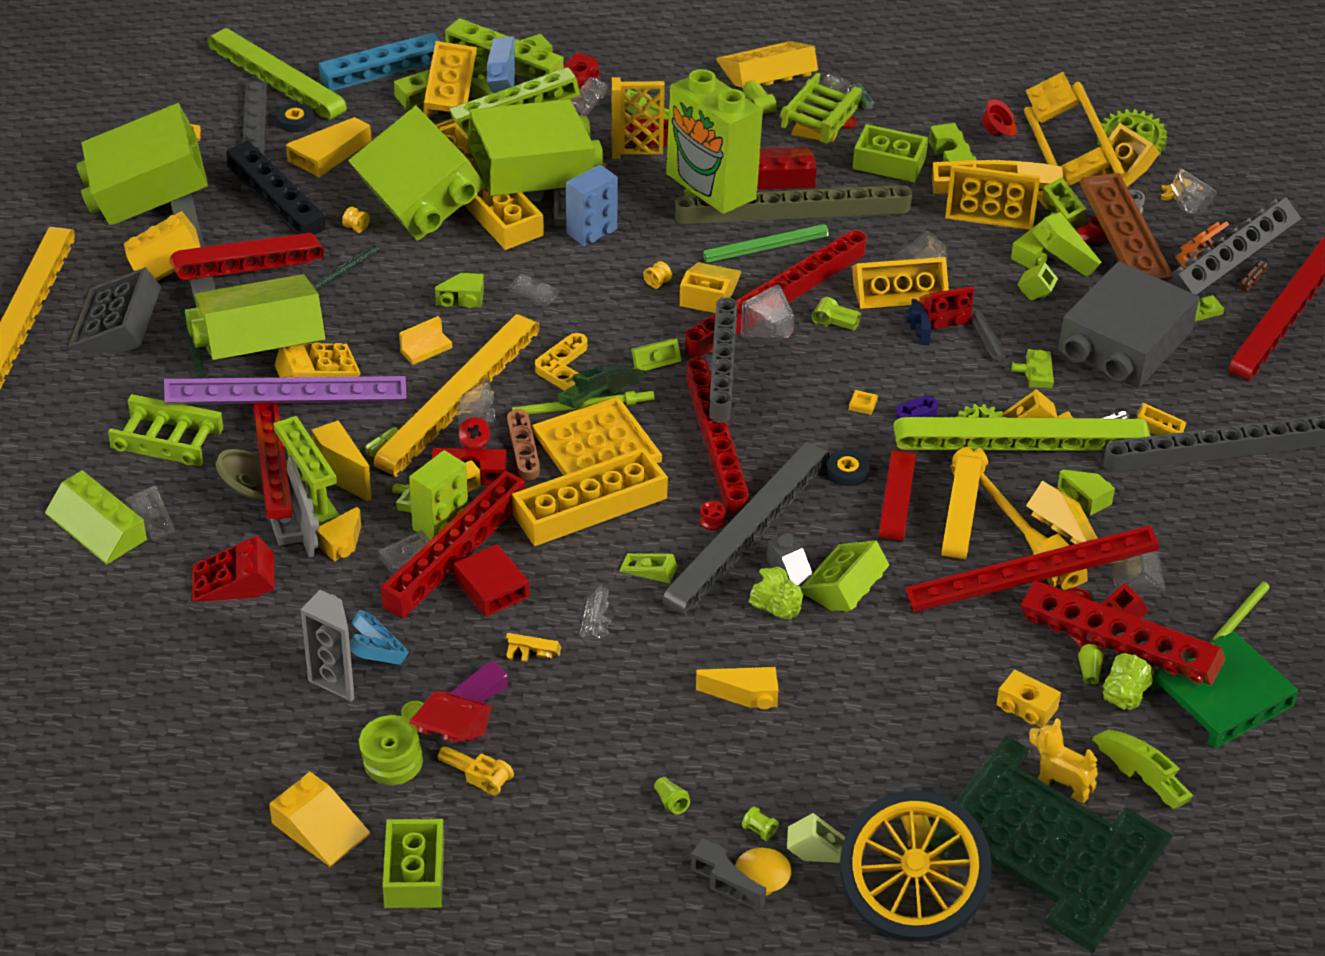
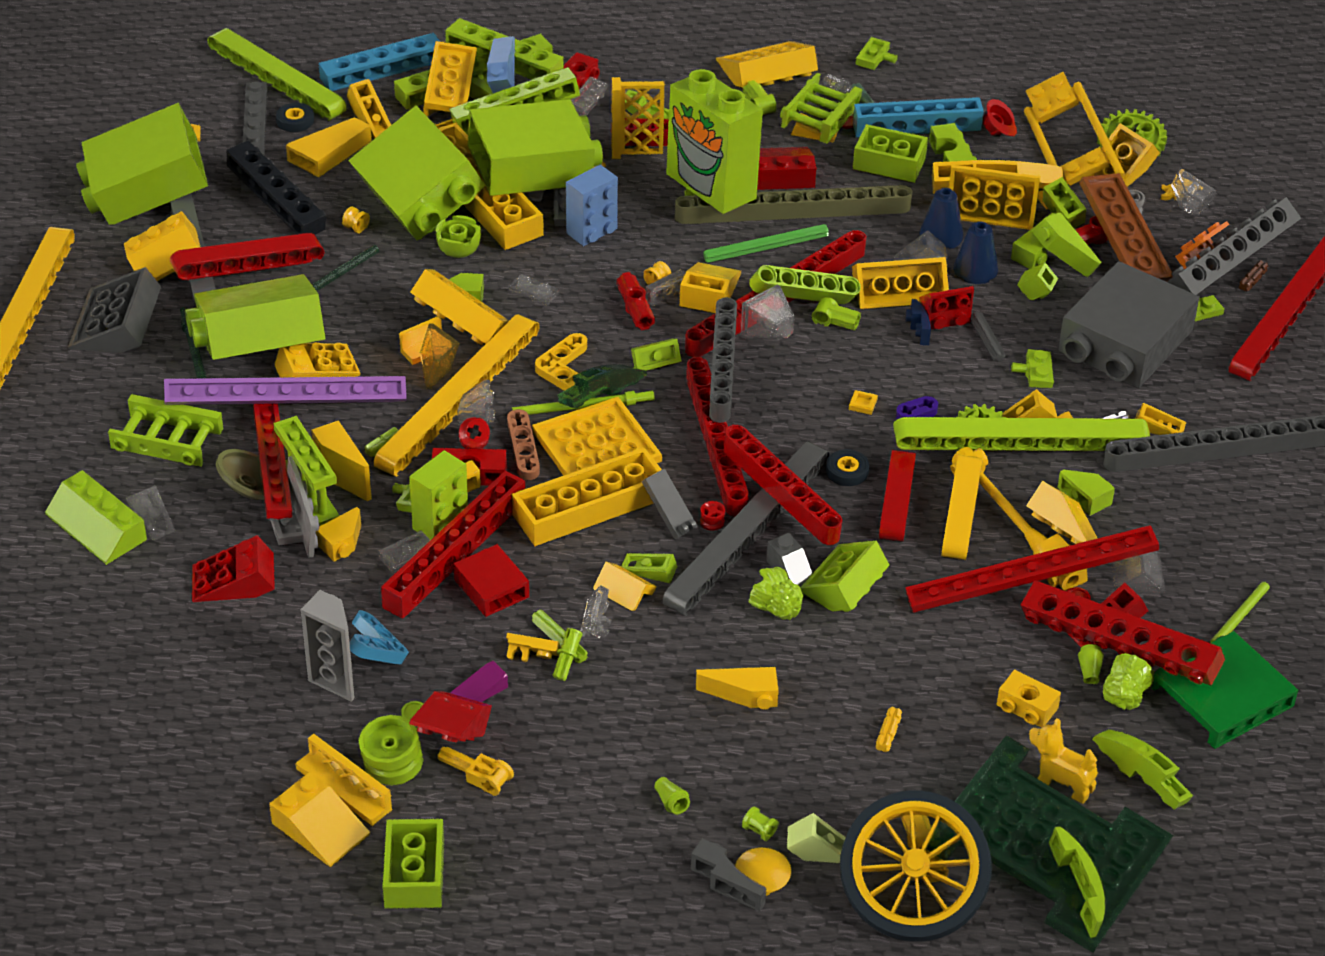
(349, 781): none -> yellow fence
(368, 106): none -> yellow slope
(437, 355): none -> clear yellow slope
(458, 236): none -> lime cylinder
(458, 306): none -> yellow slope
(555, 632): none -> lime axle
(567, 653): none -> lime axle
(623, 585): none -> yellow panel
(635, 301): none -> red piece
(664, 288): none -> clear plate
(669, 503): none -> dark grey hinge
(783, 484): none -> red beam
(805, 284): none -> lime beam
(874, 53): none -> lime plate
(888, 729): none -> yellow axle
(919, 116): none -> dark azure brick
(944, 218): none -> dark blue cone
(977, 255): none -> dark blue cone
(1070, 852): none -> lime slope

